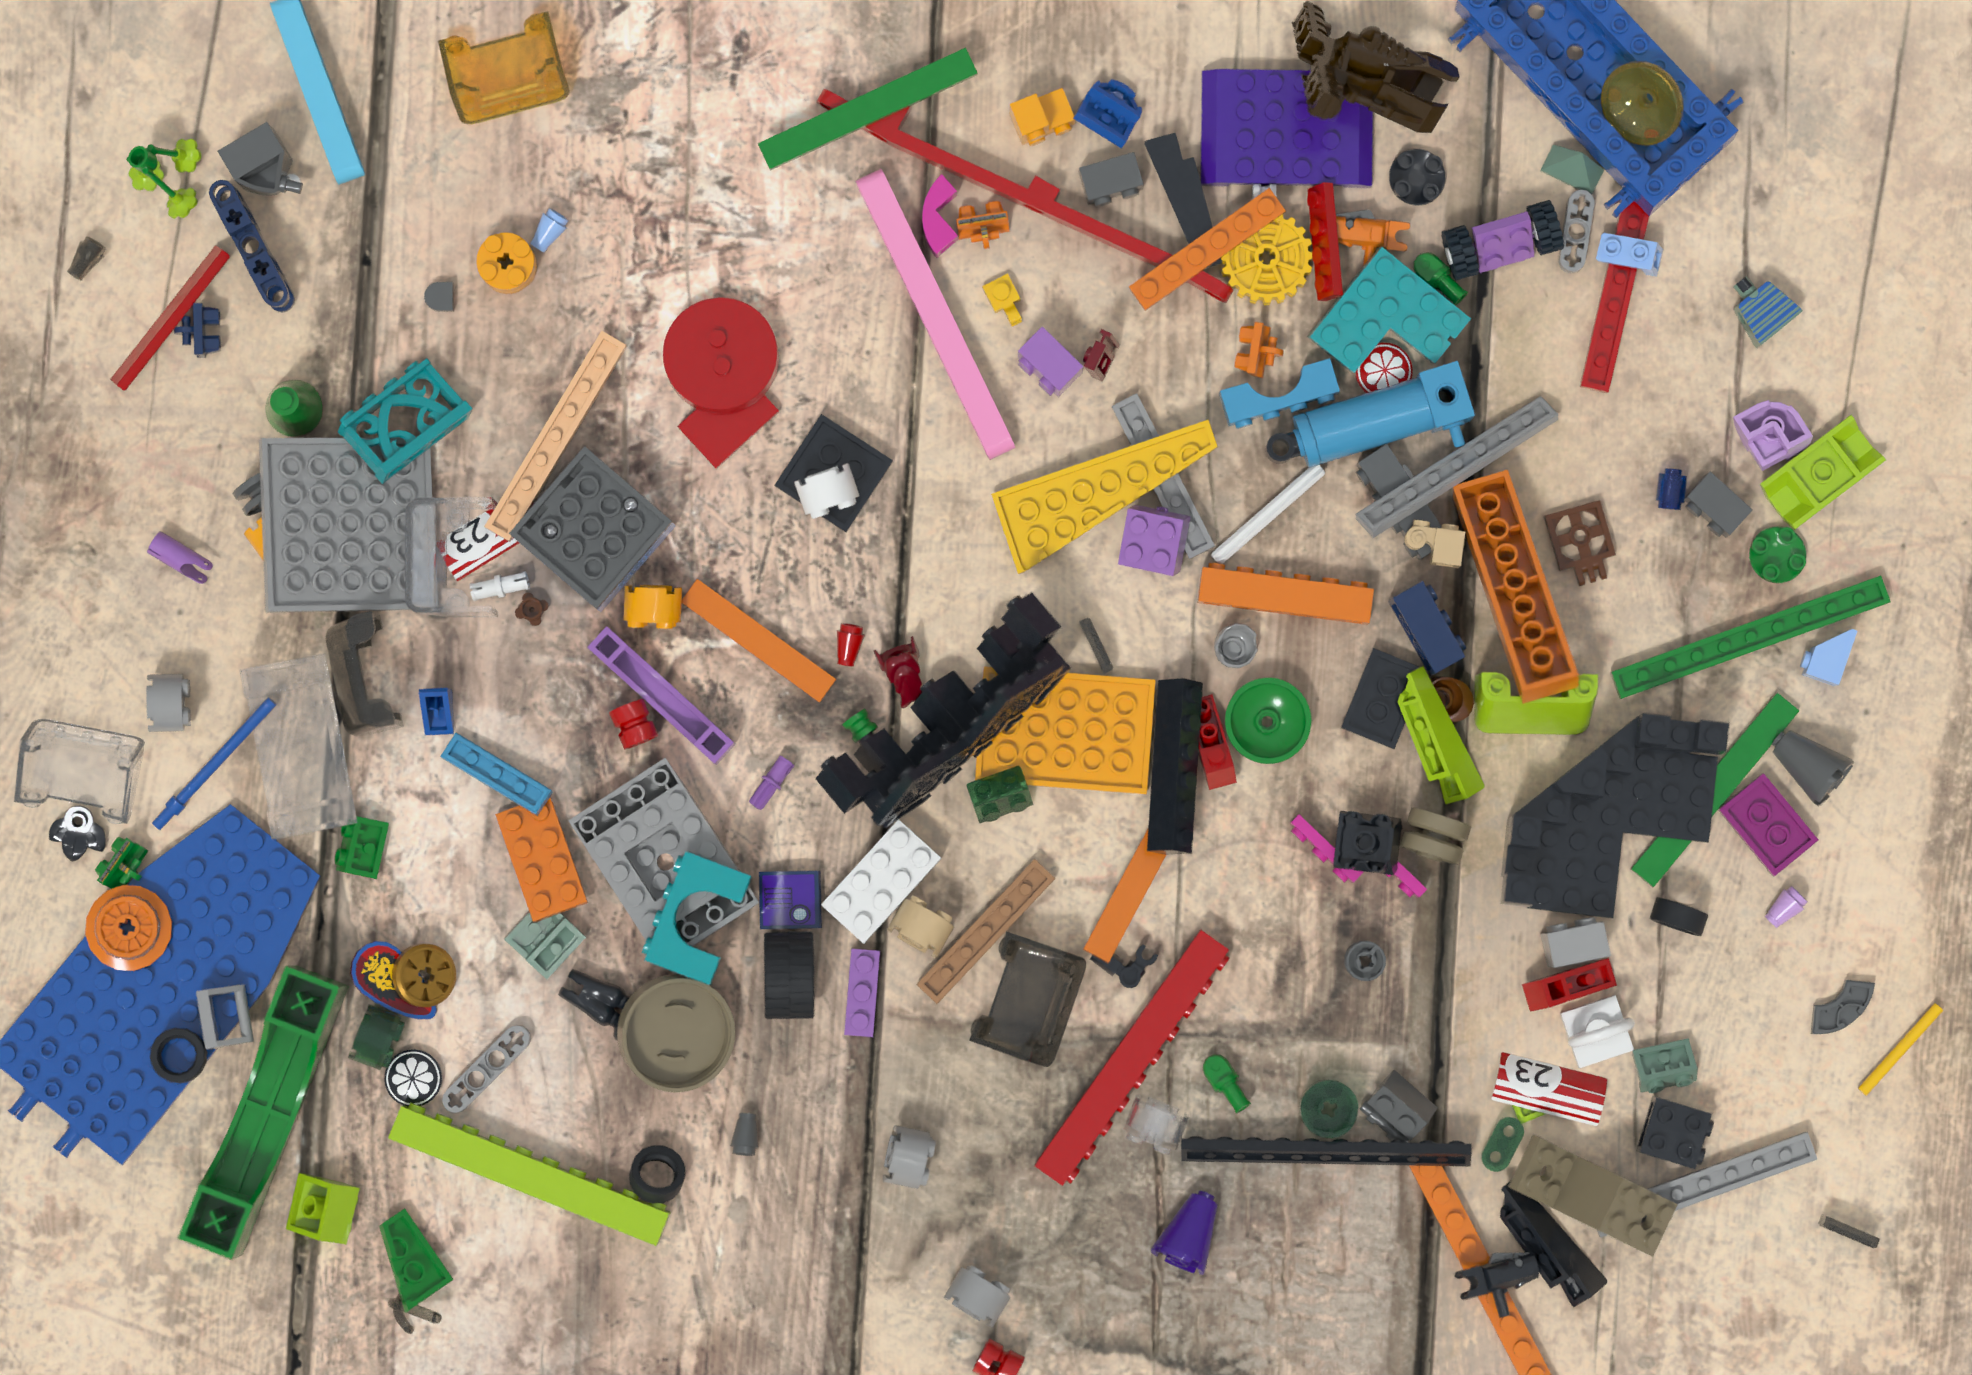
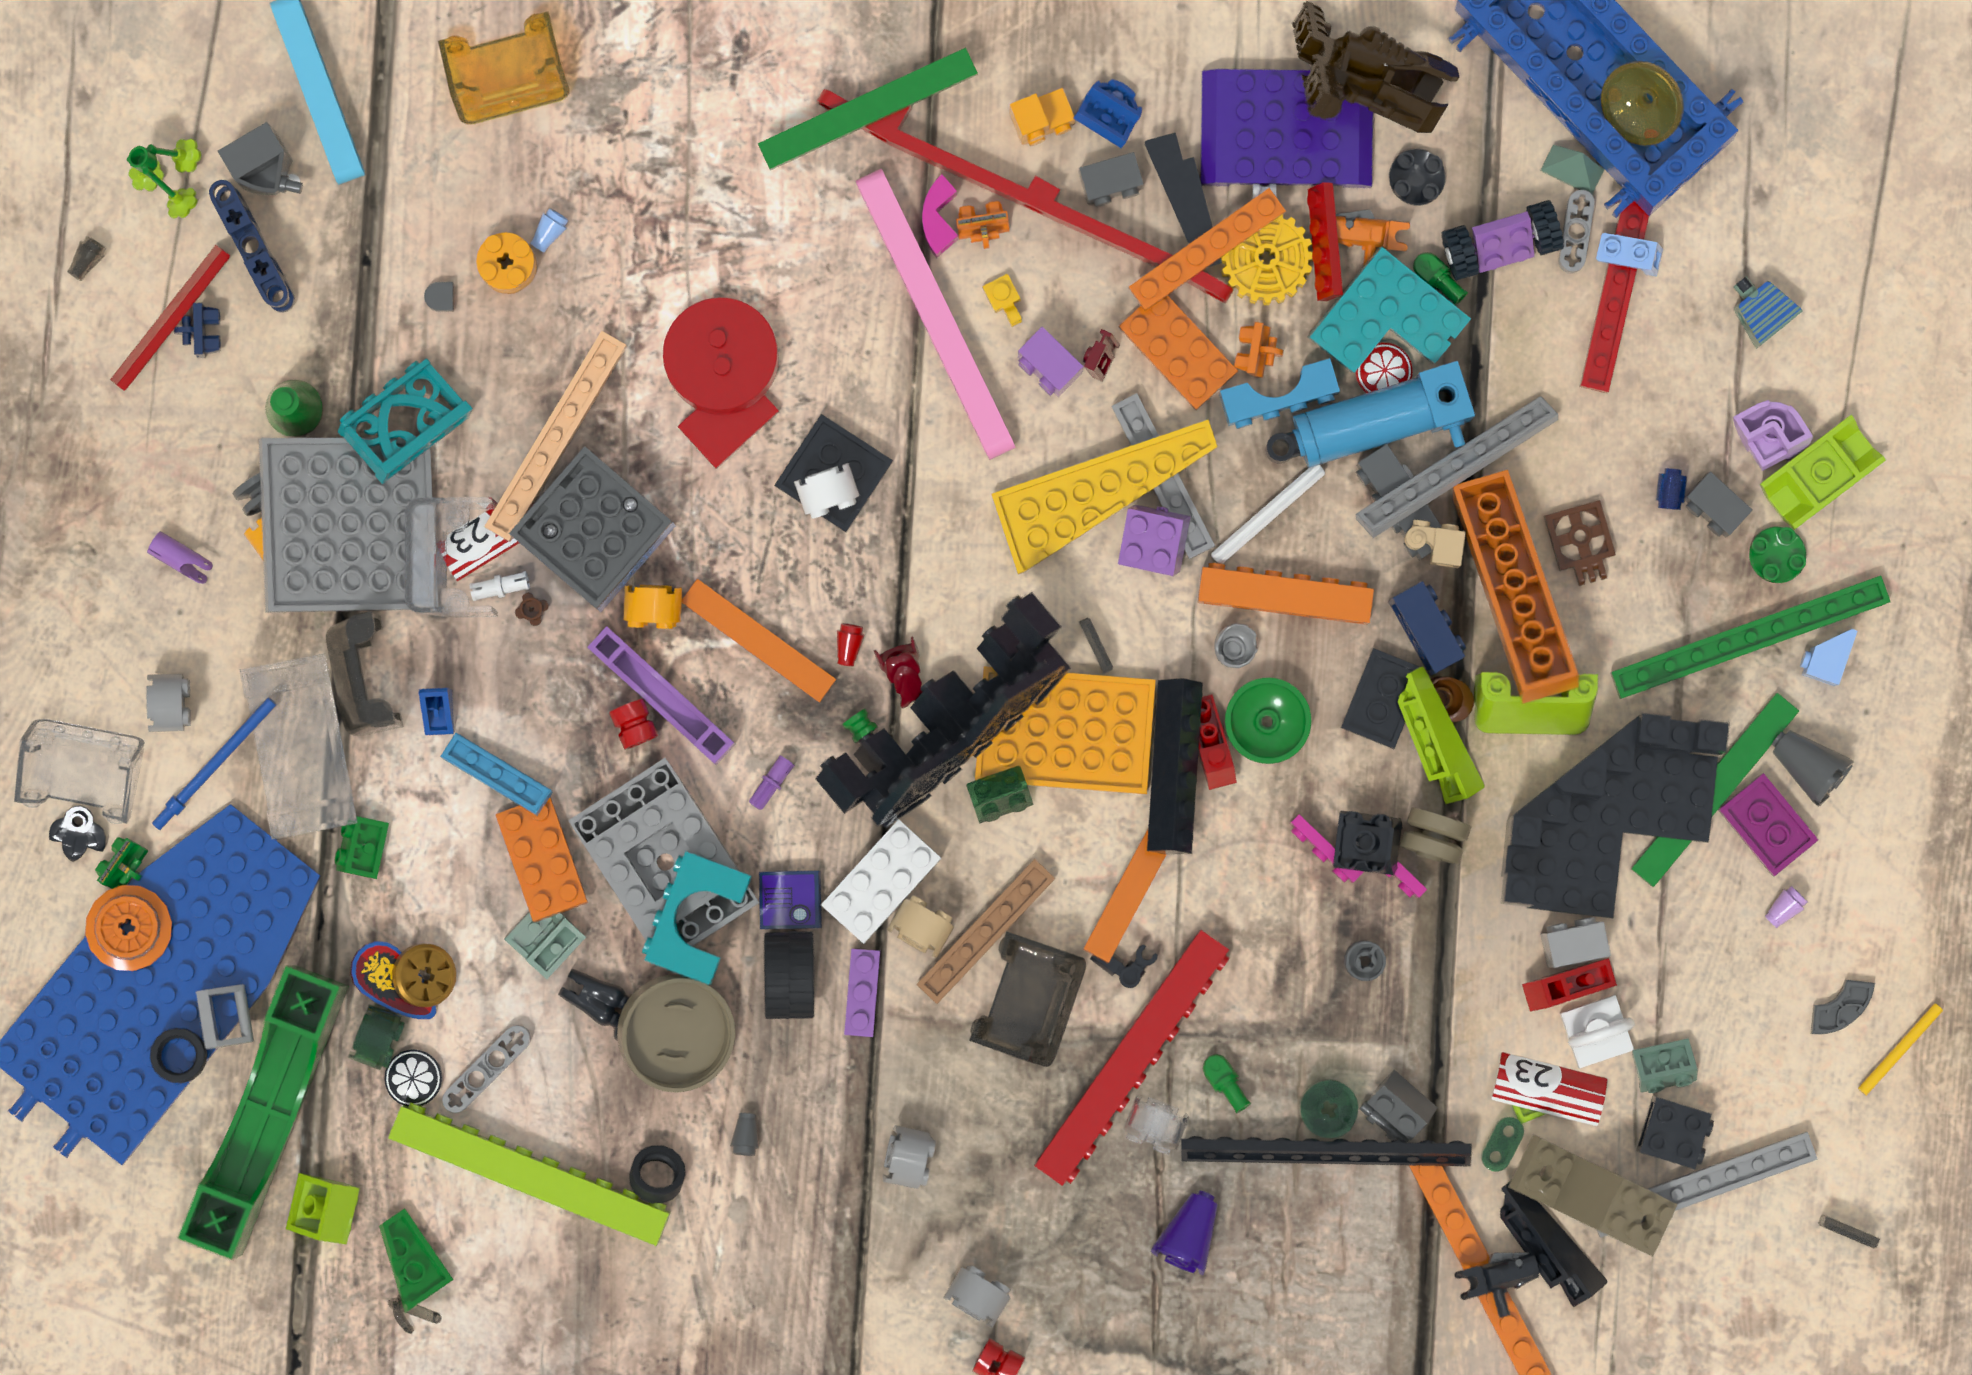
(1179, 350): none -> orange plate
(1679, 916): black tyre -> none

